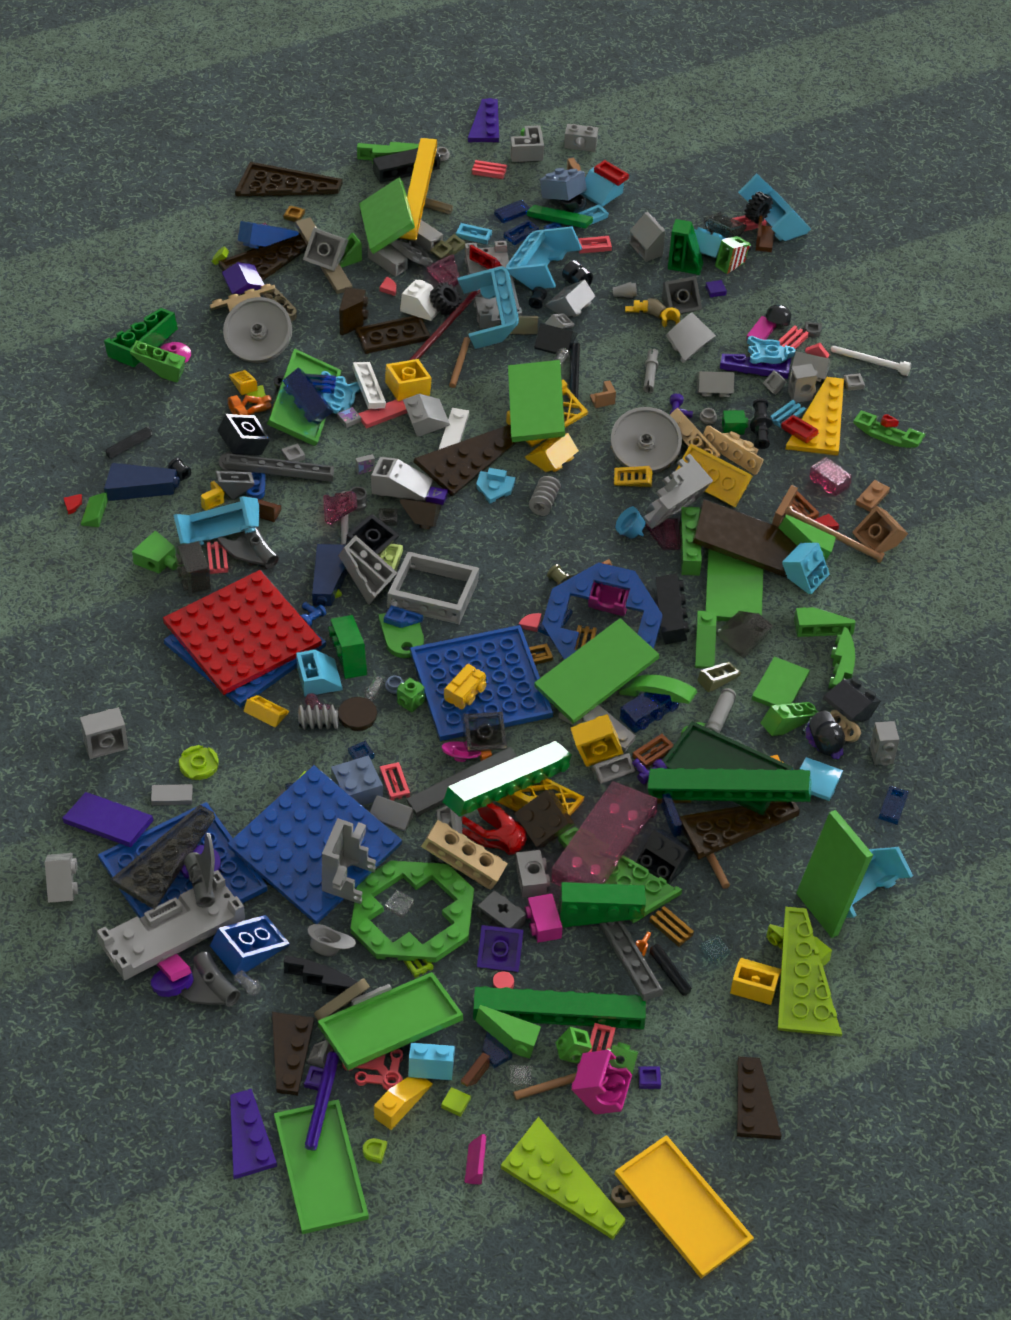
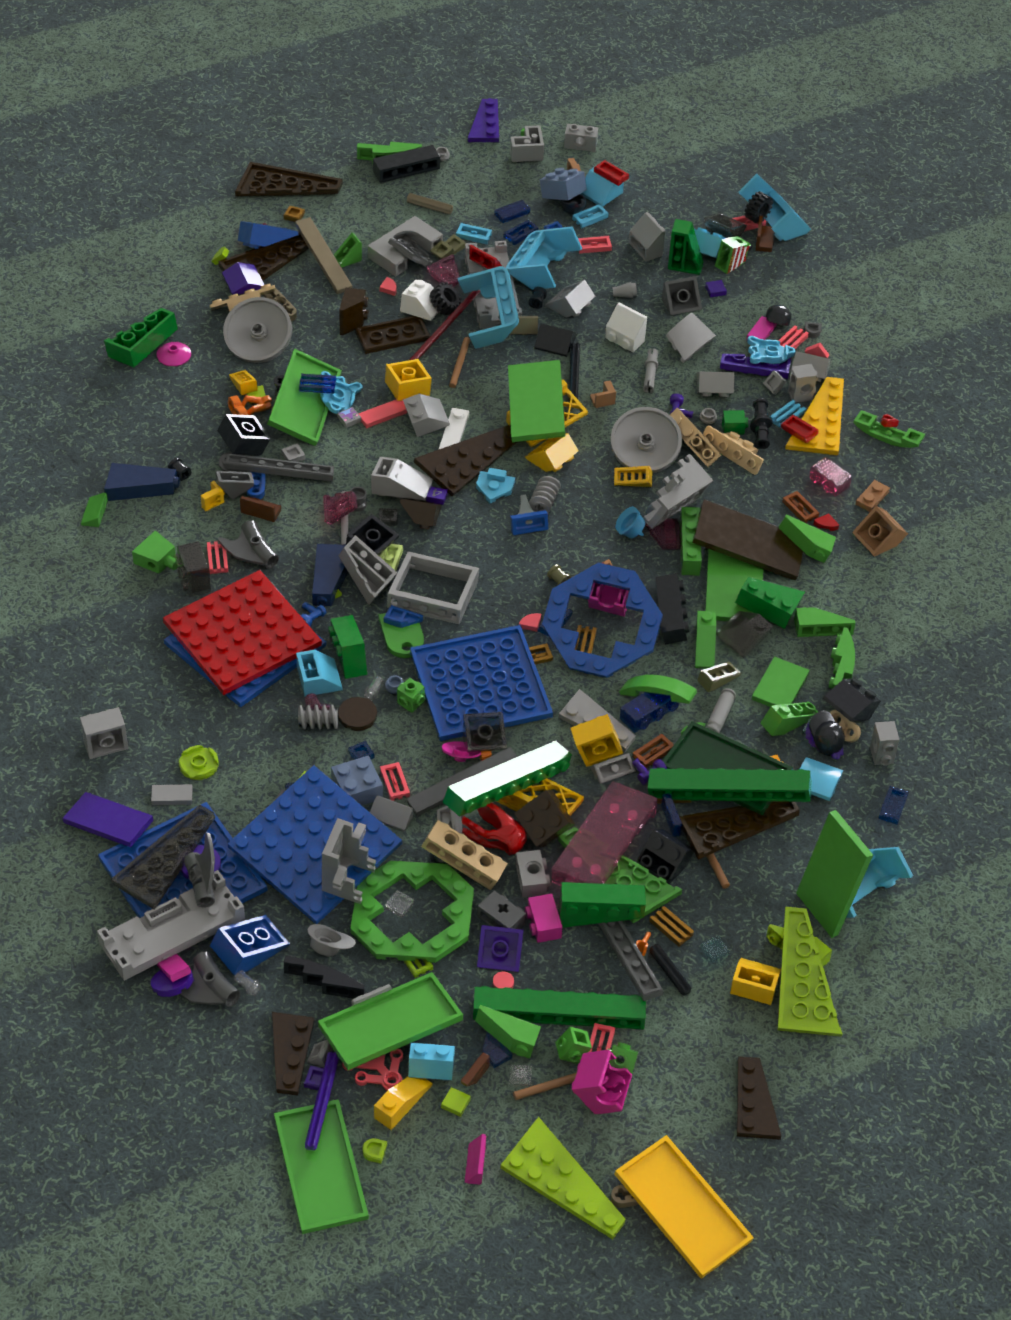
(59, 877): light grey brick -> none
(73, 503): red tile -> none
(128, 442): black axle -> none
(162, 362): bright green slope -> none
(218, 521): medium azure windscreen -> none
(249, 1138): dark purple wing -> none
(265, 710): yellow slope -> none
(307, 396): clear blue brick -> none
(325, 249): light grey slope -> none
(342, 999): dark tan beam -> none
(365, 464): light grey tile -> none
(369, 385): white plate -> none
(386, 215): bright green tile -> none
(420, 182): yellow beam -> none
(465, 687): yellow brick -> none
(489, 169): coral tile -> none
(527, 519): none -> blue piece
(559, 216): green tile -> none
(559, 321): light grey slope -> none
(562, 355): clear pin -> none
(575, 272): black wheel -> none
(596, 670): bright green tile -> none
(626, 327): none -> white slope
(649, 1077): dark purple tile -> none
(655, 308): yellow piece -> none
(727, 479): yellow plate -> none
(770, 600): none -> green wedge
(785, 508): medium nougat tile -> none
(806, 566): medium azure slope -> none
(854, 382): light grey tile -> none
(903, 368): white piece -> none

